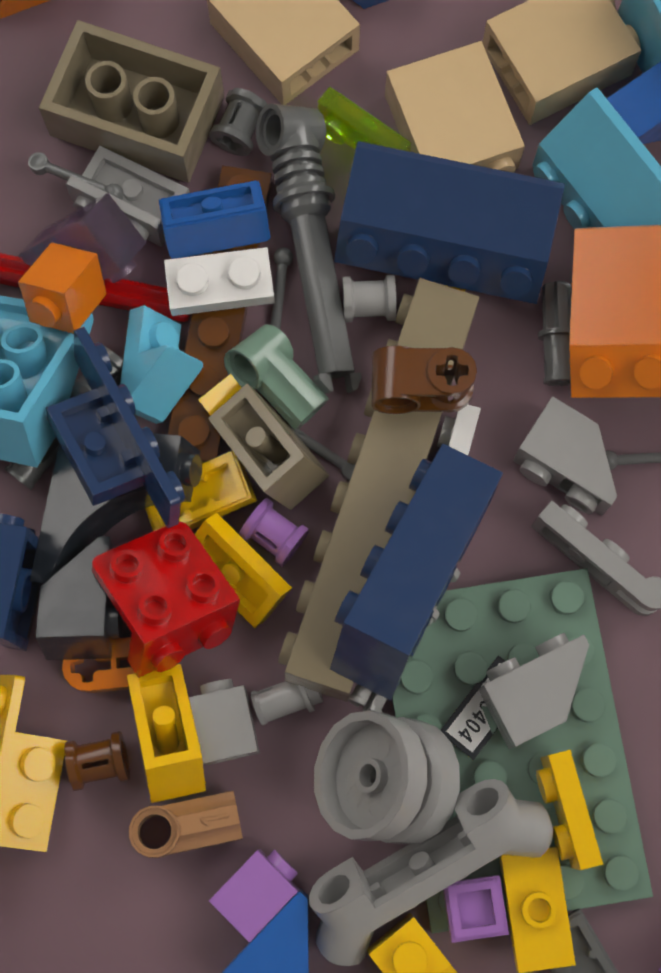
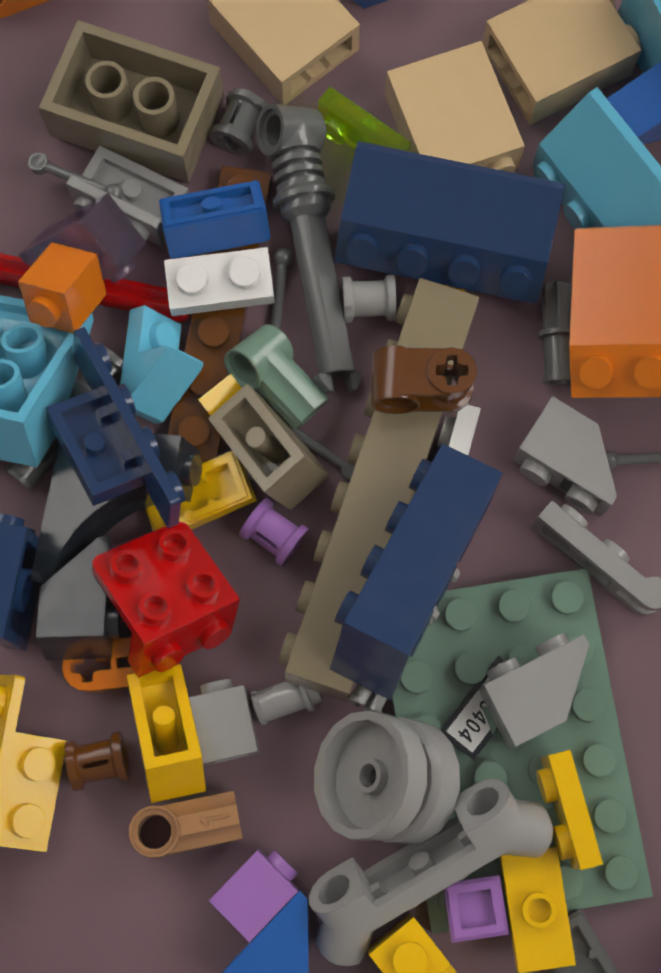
(245, 570): yellow plate -> none

